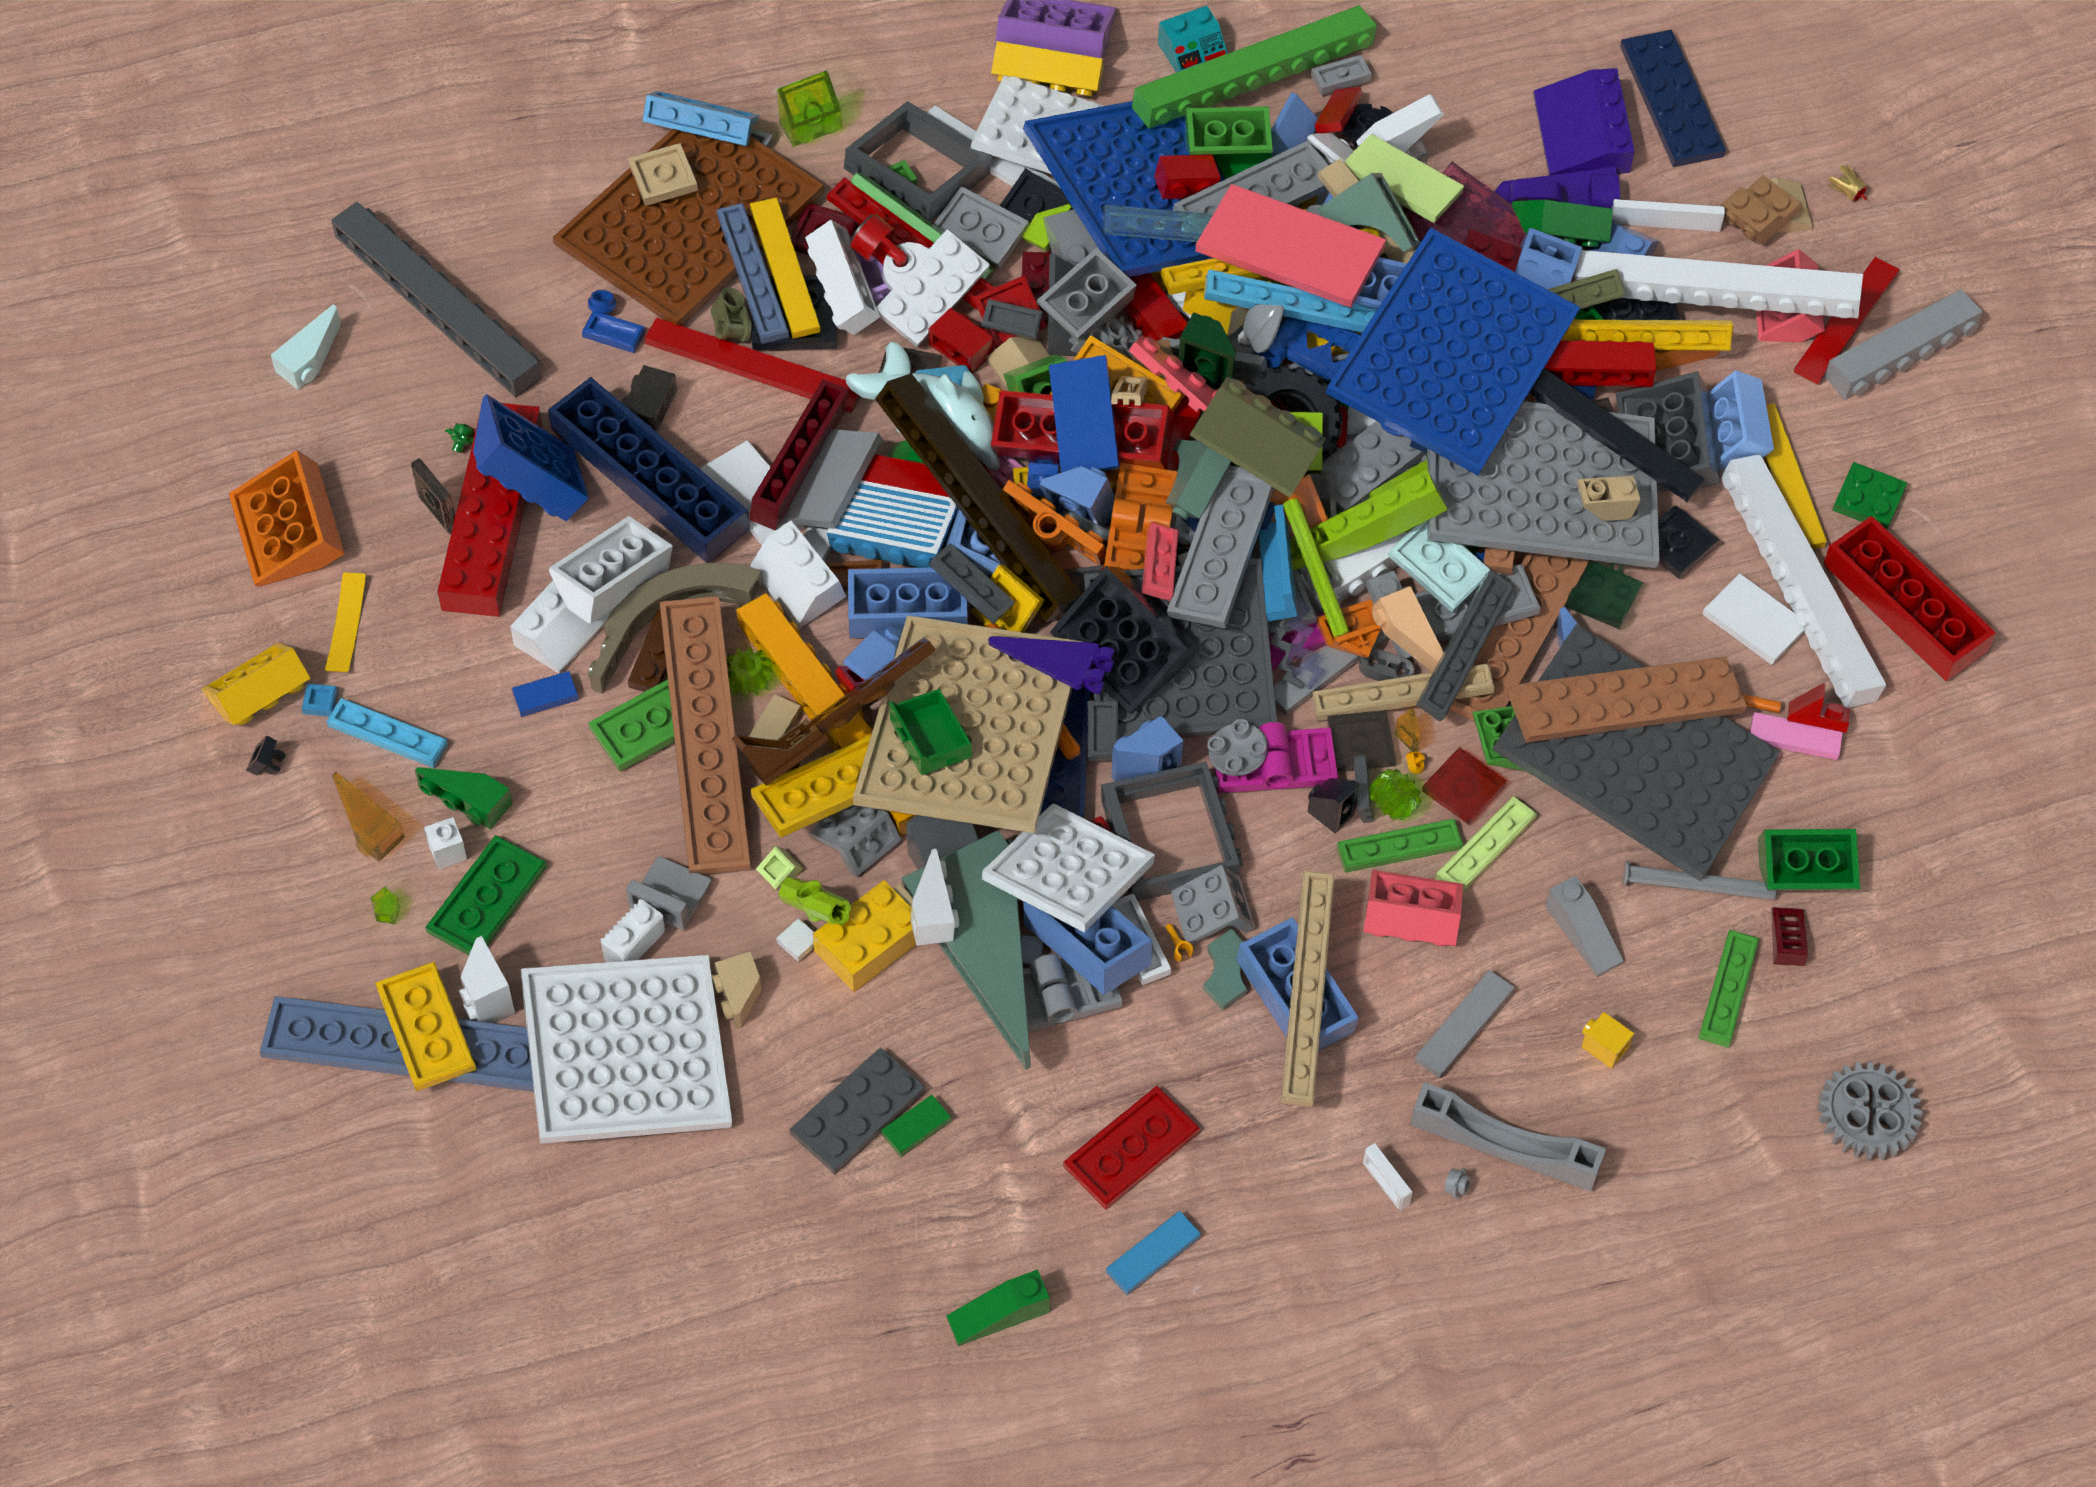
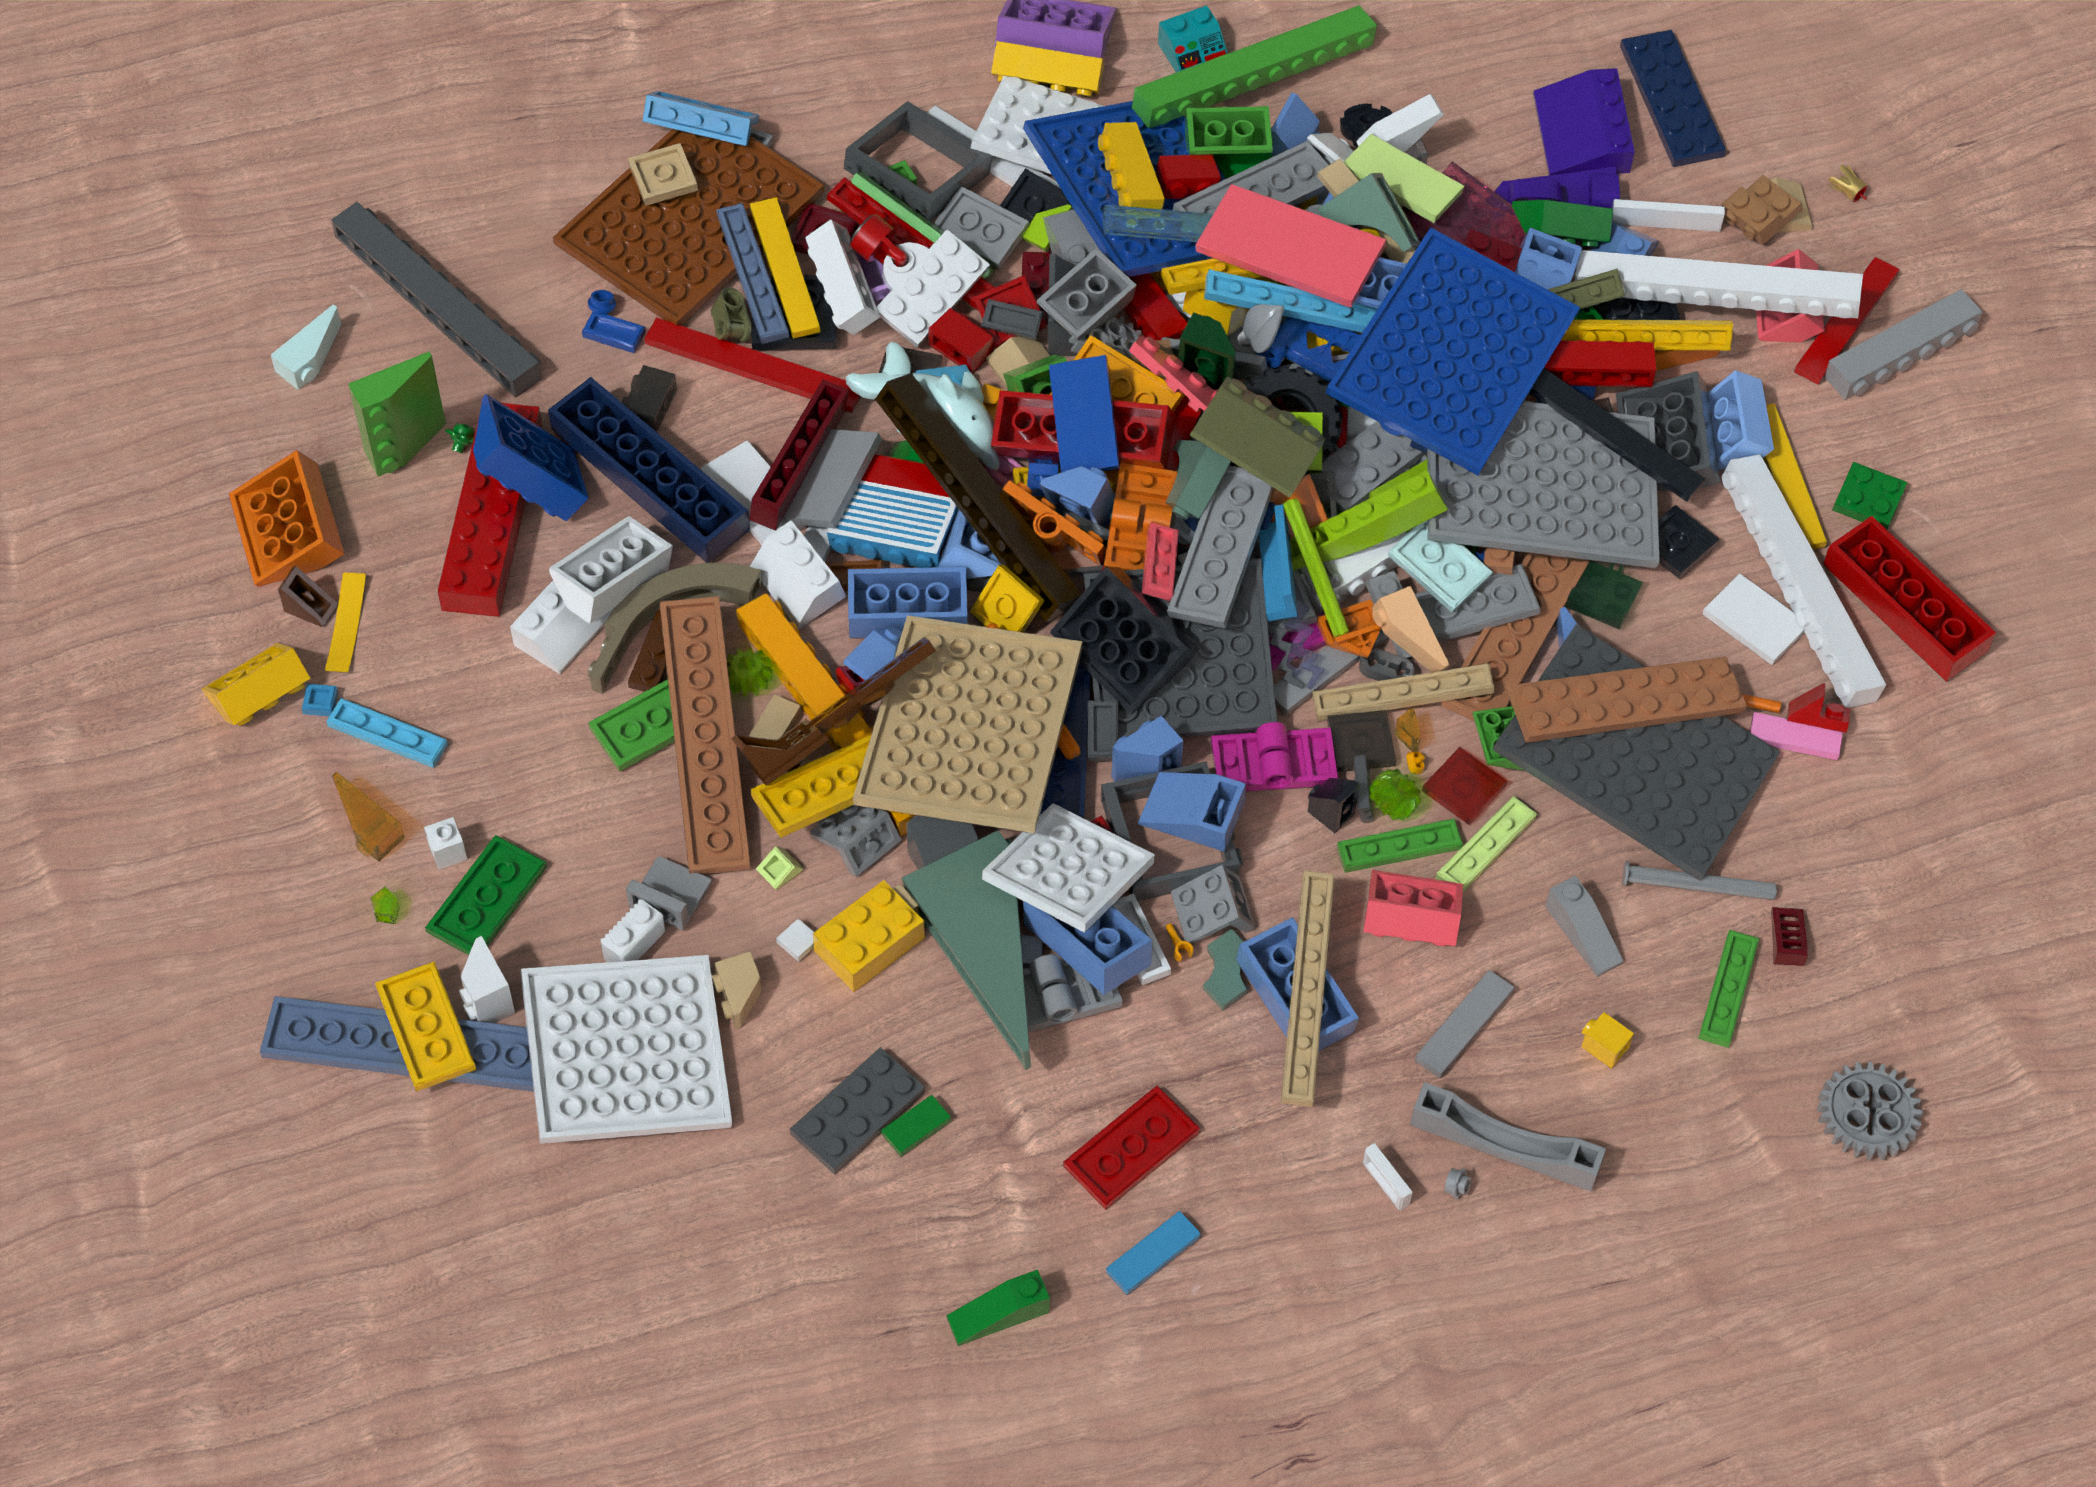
(263, 756): black tile -> none
(305, 598): none -> reddish brown slope
(397, 412): none -> bright green slope
(433, 495): clear smoke tile -> none
(472, 793): green slope -> none
(545, 693): blue tile -> none
(809, 109): clear neon green slope -> none
(814, 901): lime piece -> none
(930, 731): green container -> none
(931, 908): white slope -> none
(971, 583): dark grey plate -> none
(1061, 660): dark purple flag -> none
(1130, 166): none -> yellow brick
(1138, 396): tan tile -> none
(1195, 807): none -> medium blue slope
(1237, 748): light grey dish -> none
(1338, 110): red tile -> none
(1341, 74): light grey plate -> none
(1465, 645): dark grey tile -> none
(1610, 497): tan slope -> none
(1809, 859): green slope -> none

